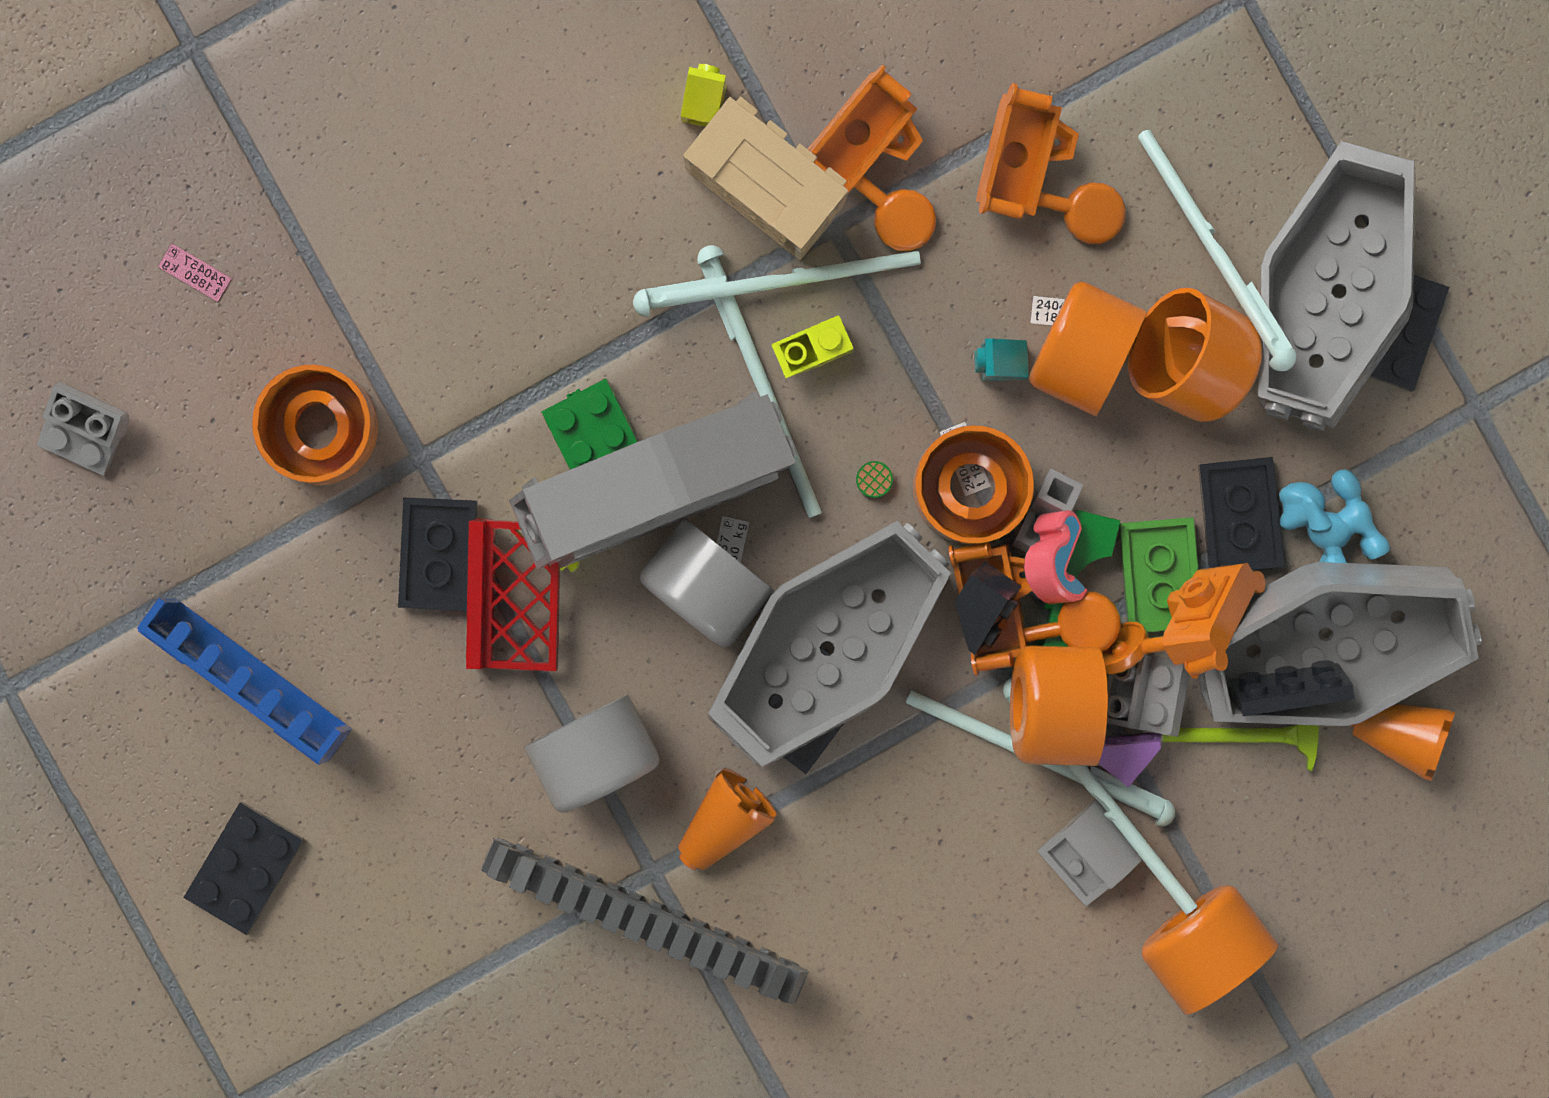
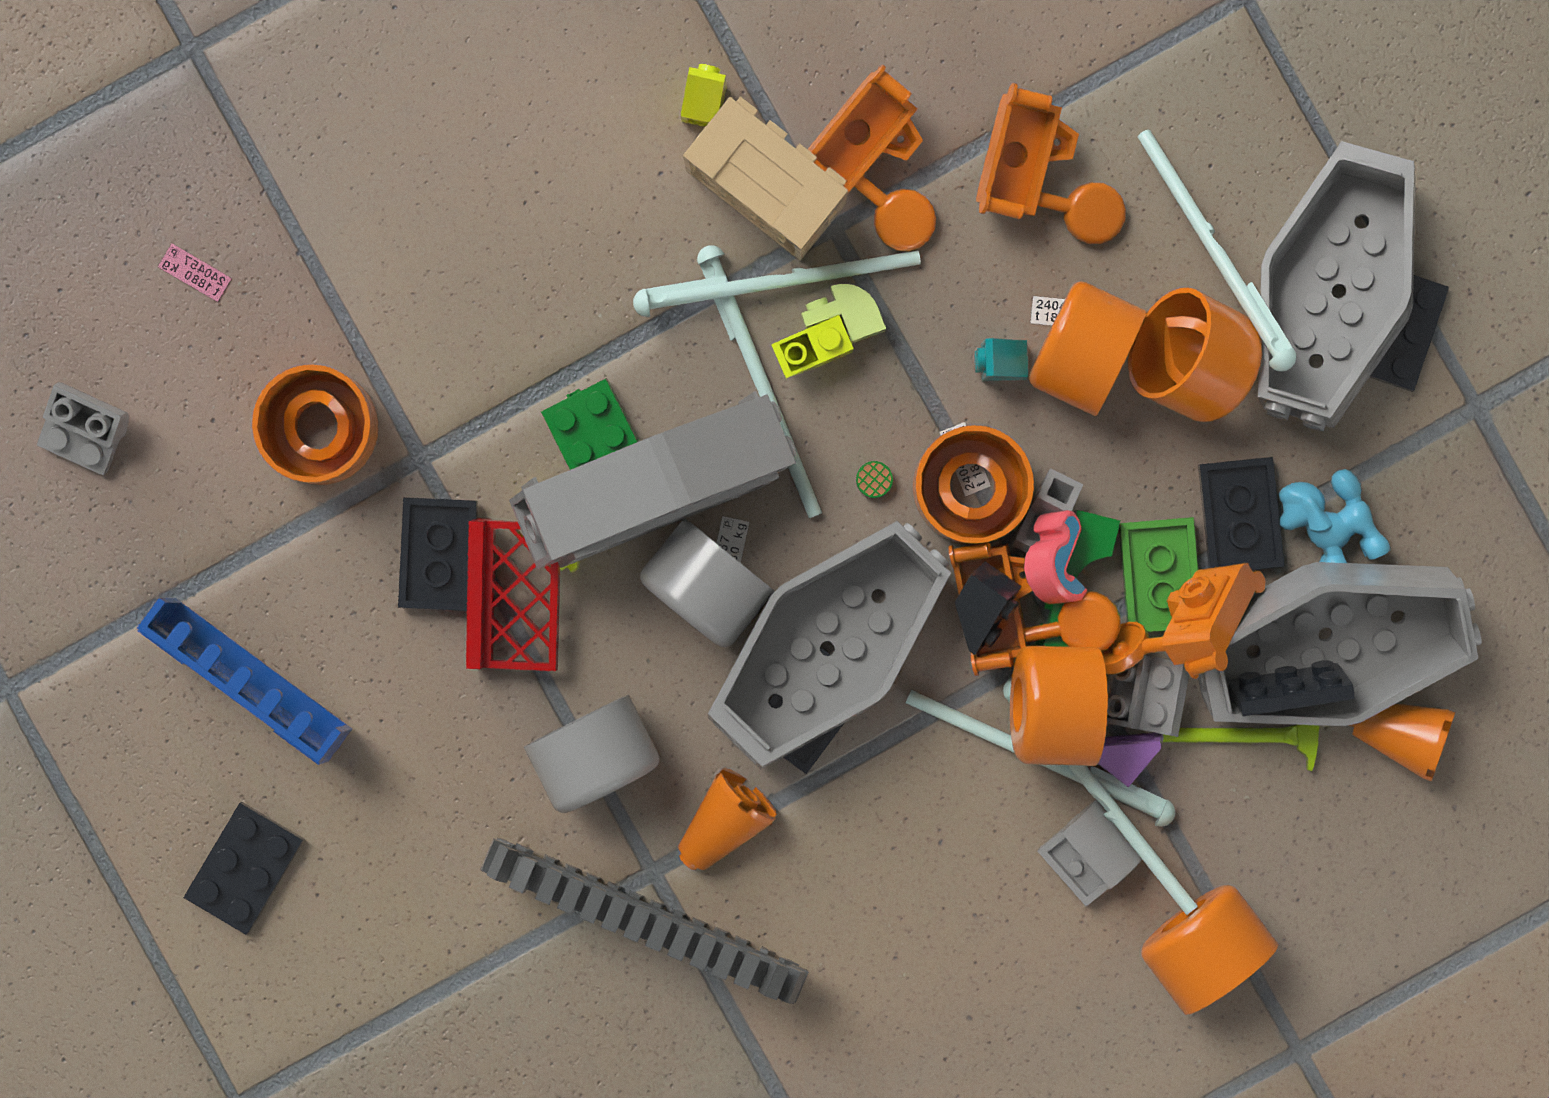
(854, 306): none -> yellowish green brick

